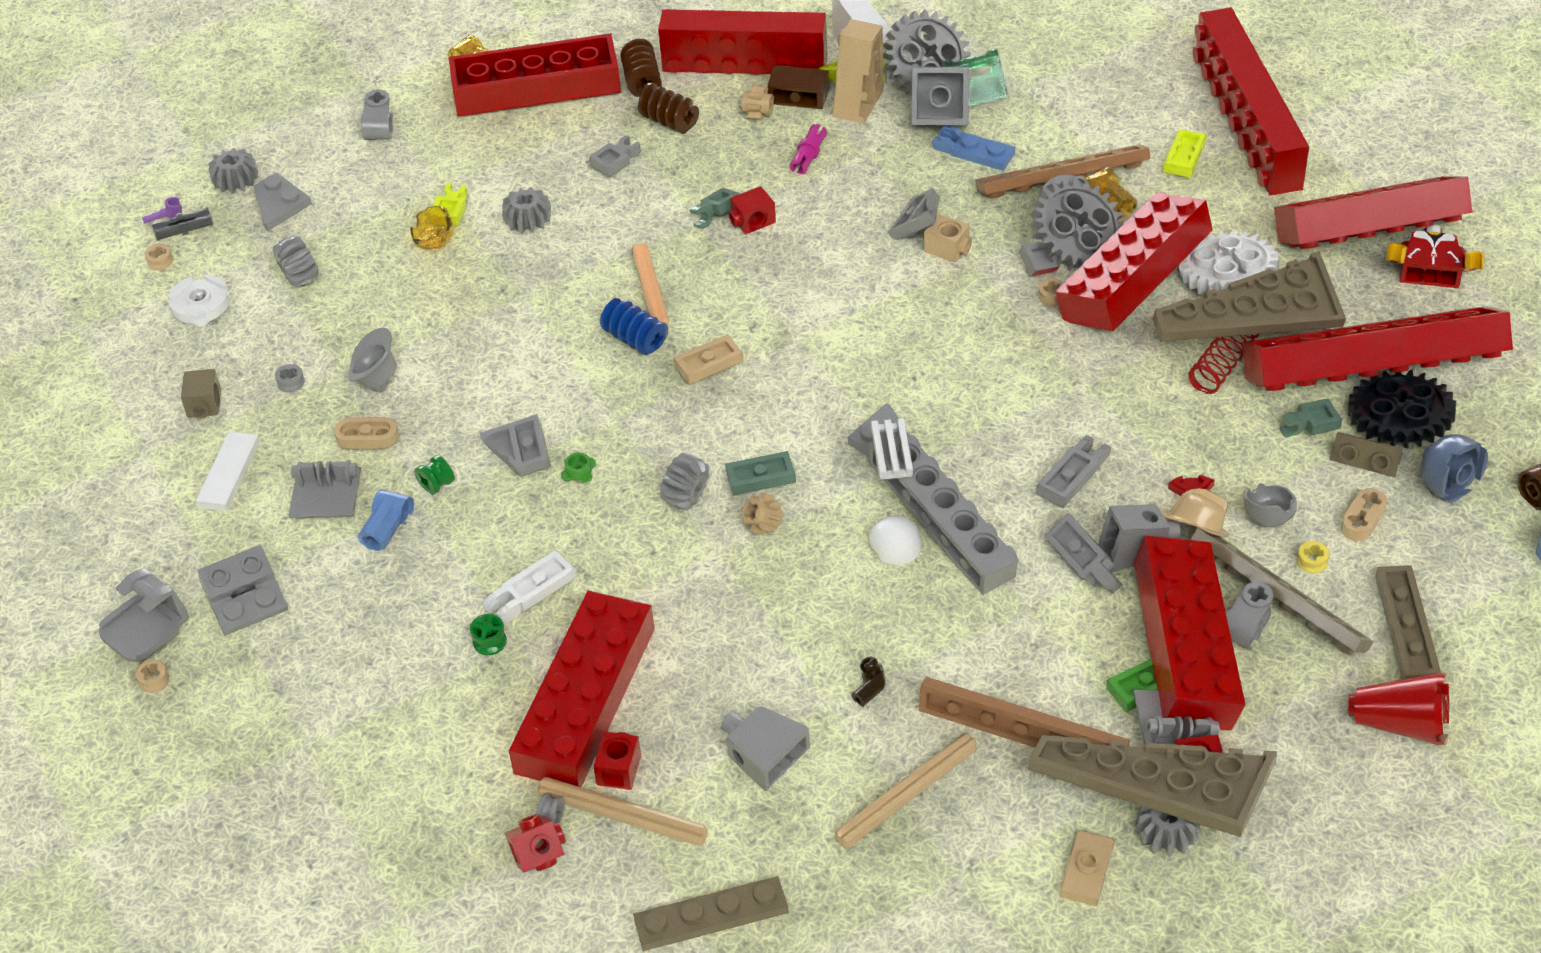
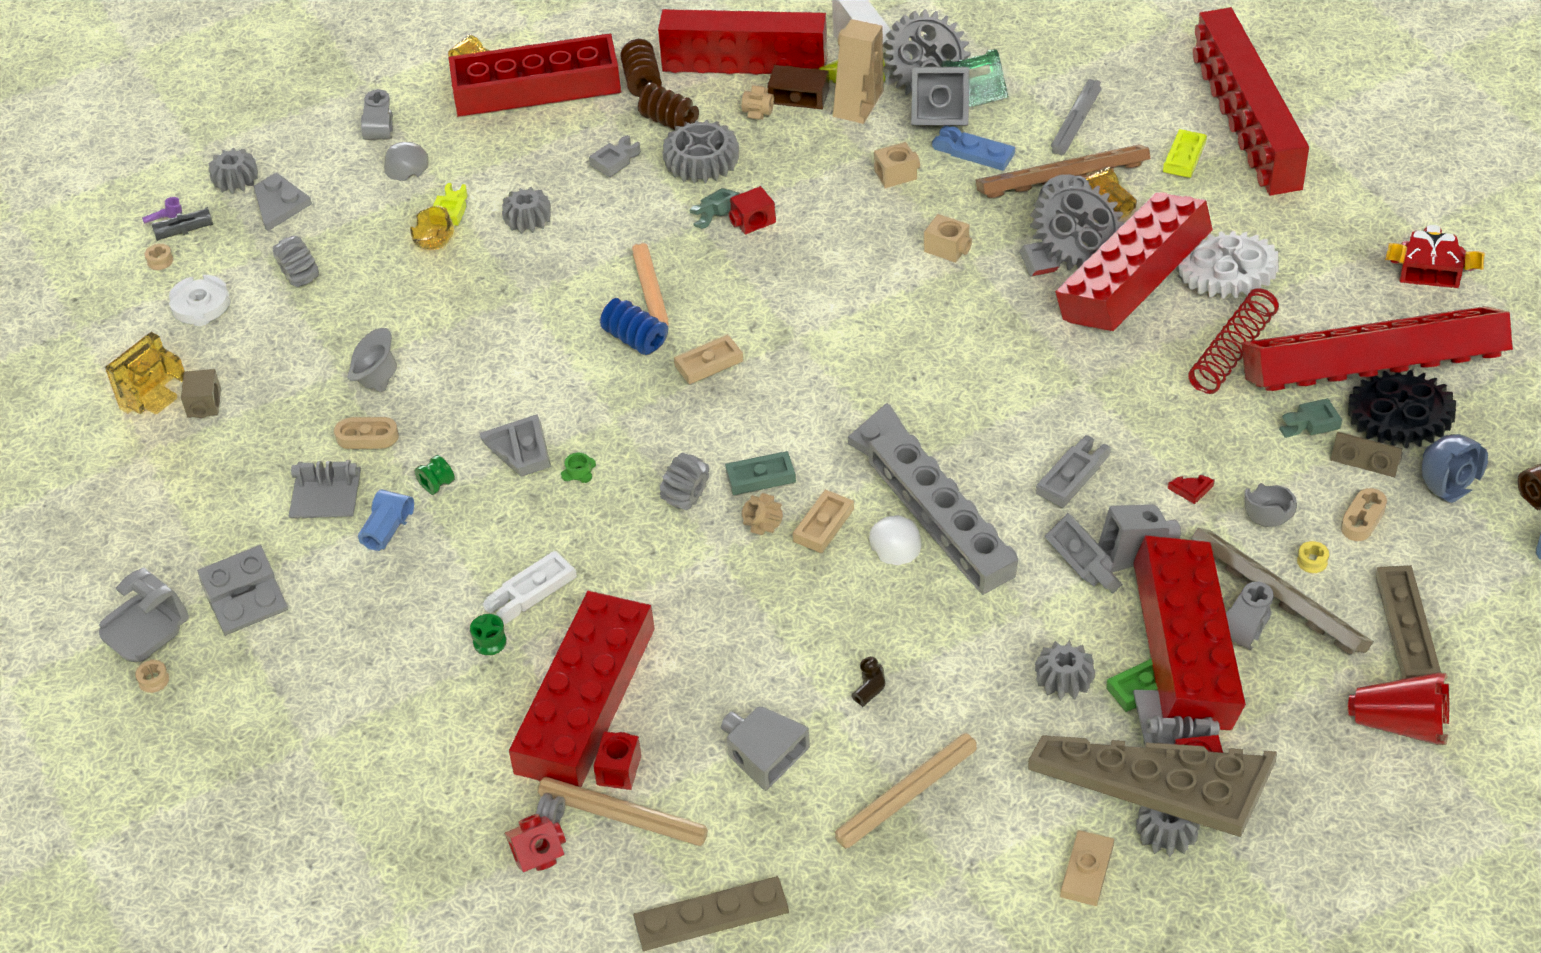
(141, 374): none -> clear yellow panel
(227, 471): white tile -> none
(288, 384): light grey bush -> none
(405, 160): none -> light grey hair
(700, 151): none -> light grey gear
(808, 149): dark pink pin -> none
(823, 521): none -> tan plate
(889, 428): white tile -> none
(896, 164): none -> tan brick
(917, 215): light grey wing -> none
(1000, 716): medium nougat plate -> none
(1045, 287): tan bush -> none
(1065, 670): none -> light grey gear
(1076, 117): none -> light grey axle
(1200, 509): tan piece -> none
(1262, 303): dark tan wing -> none
(1373, 211): brick -> none

